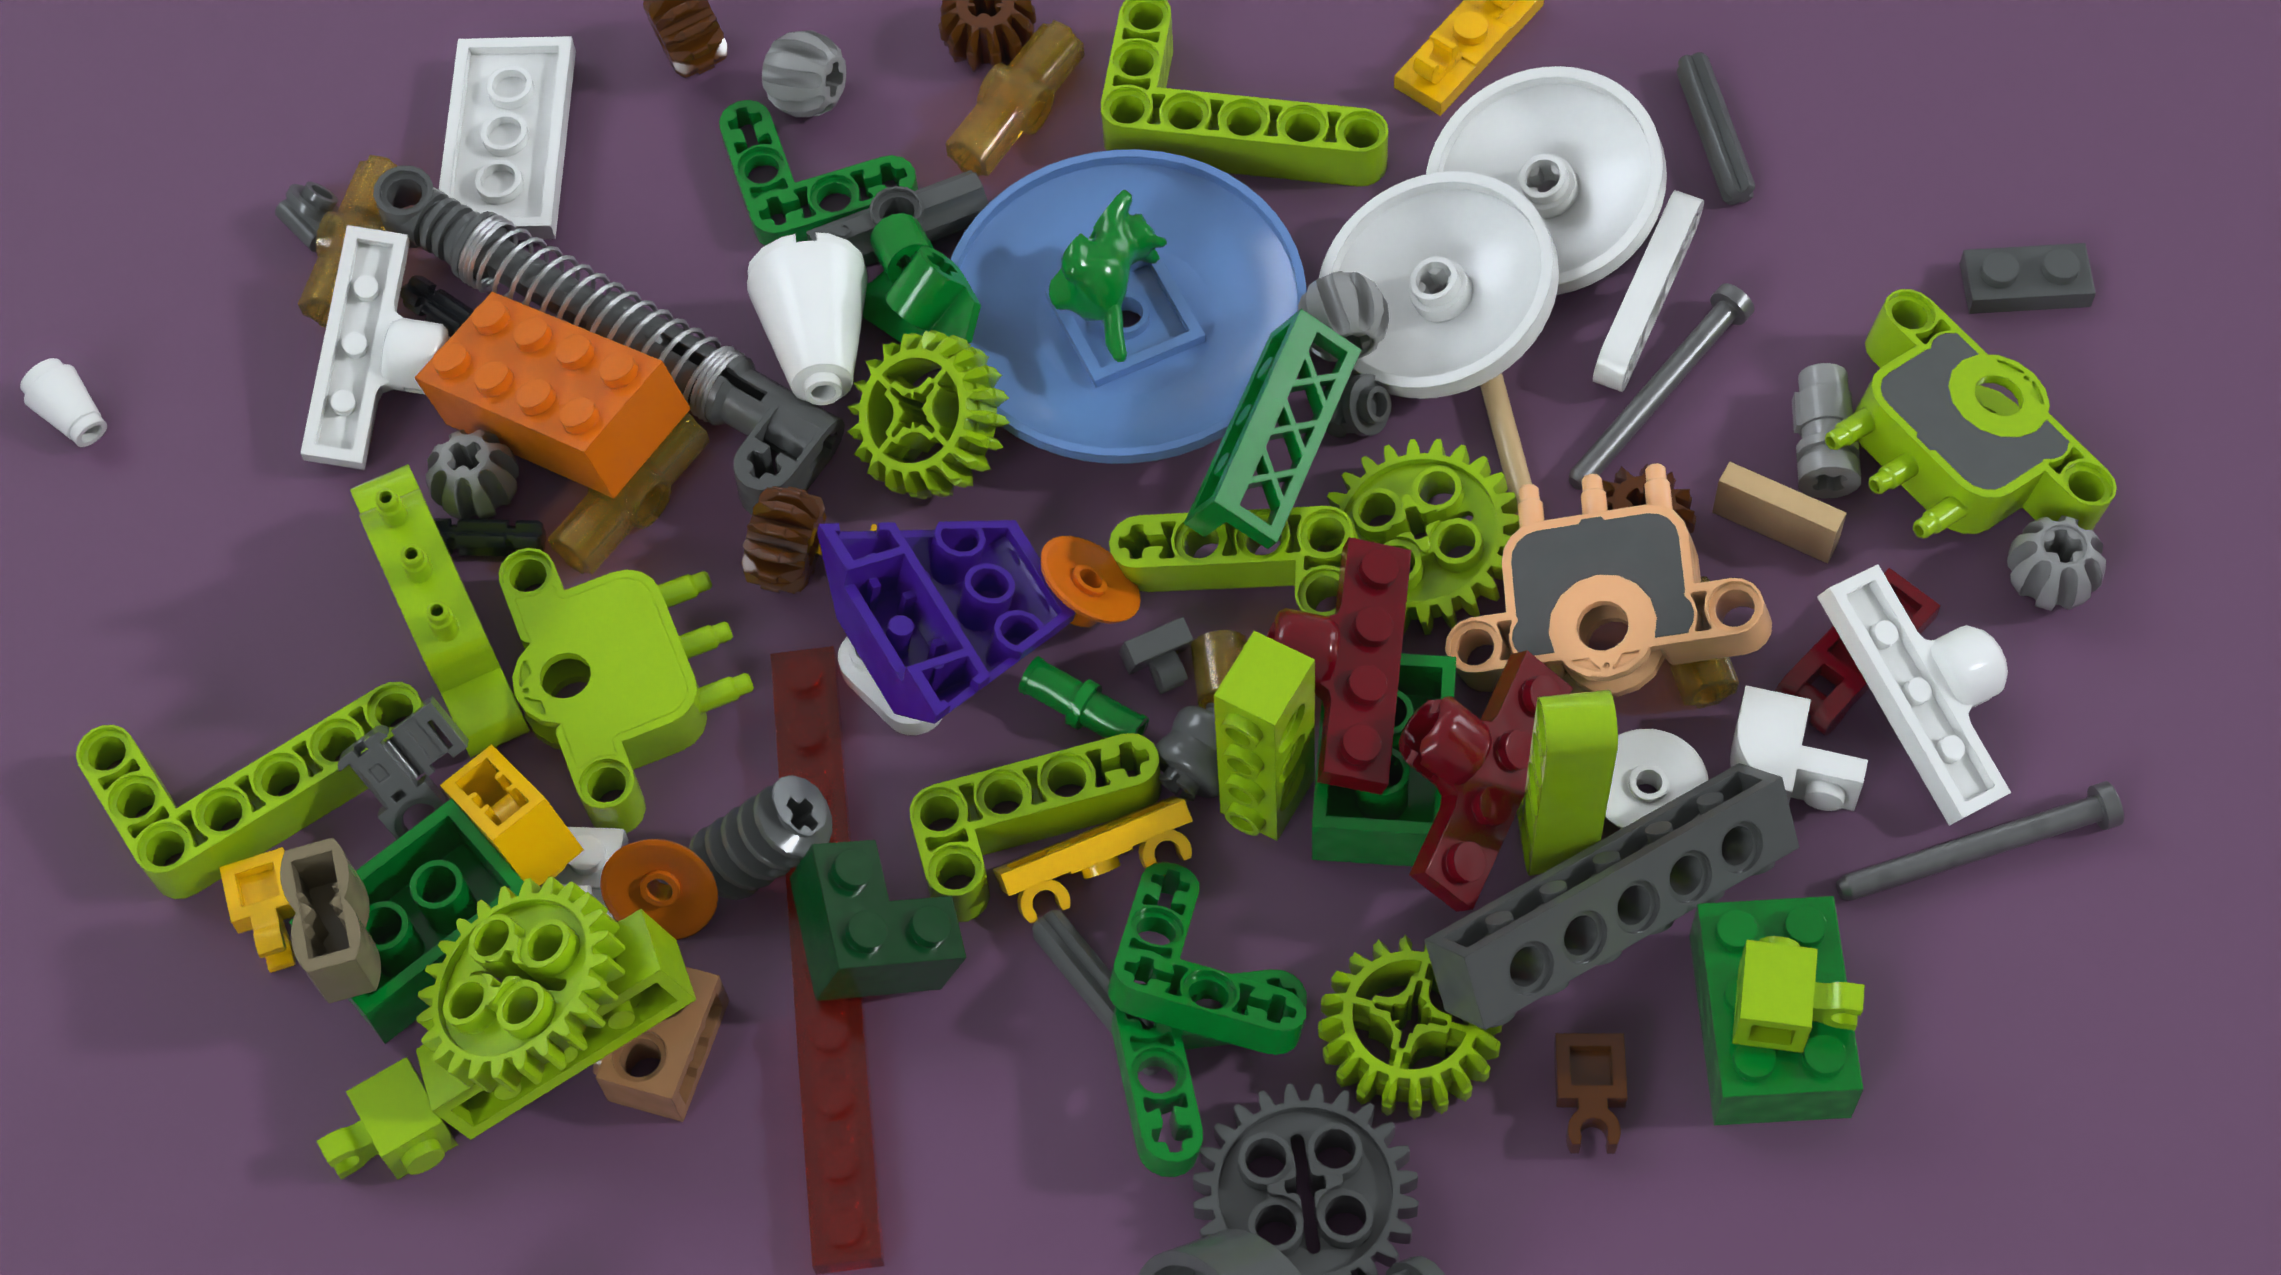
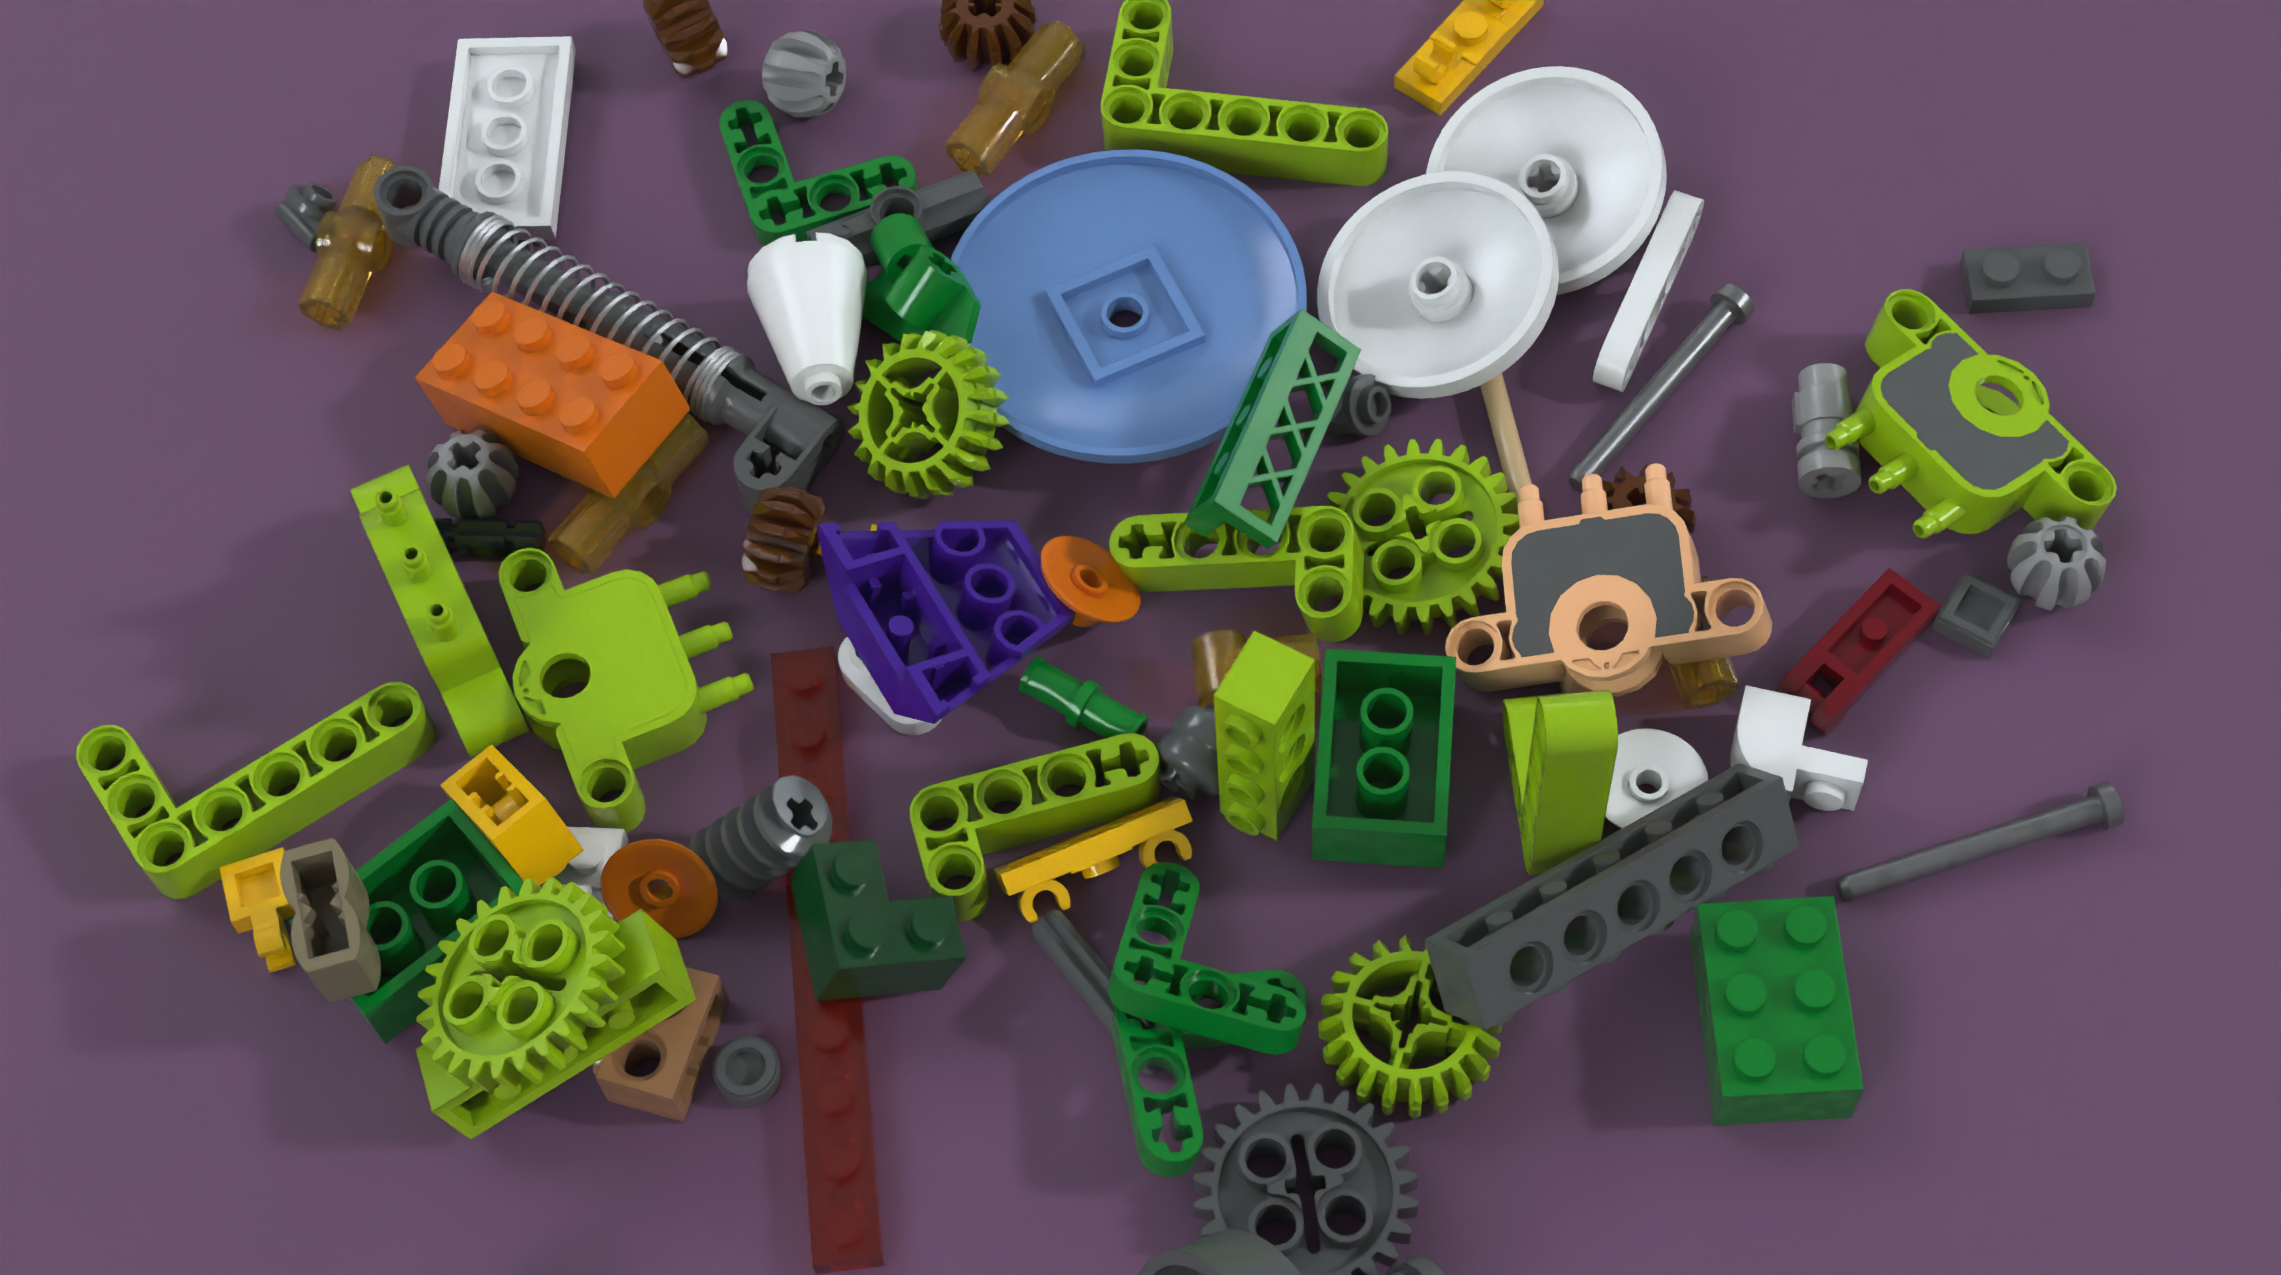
(63, 401): white cone -> none
(365, 348): white plate -> none
(392, 1124): lime brick -> none
(393, 765): dark grey piece -> none
(438, 305): black axle -> none
(747, 1071): none -> dark grey tile
(1098, 269): green animal -> none
(1159, 652): dark grey tile -> none
(1350, 307): light grey piece -> none
(1356, 663): dark red plate -> none
(1479, 775): dark red plate -> none
(1591, 1079): reddish brown plate -> none
(1715, 128): dark grey axle -> none
(1778, 512): tan tile -> none
(1781, 998): lime brick -> none
(1924, 688): white plate -> none
(1976, 614): none -> dark grey tile

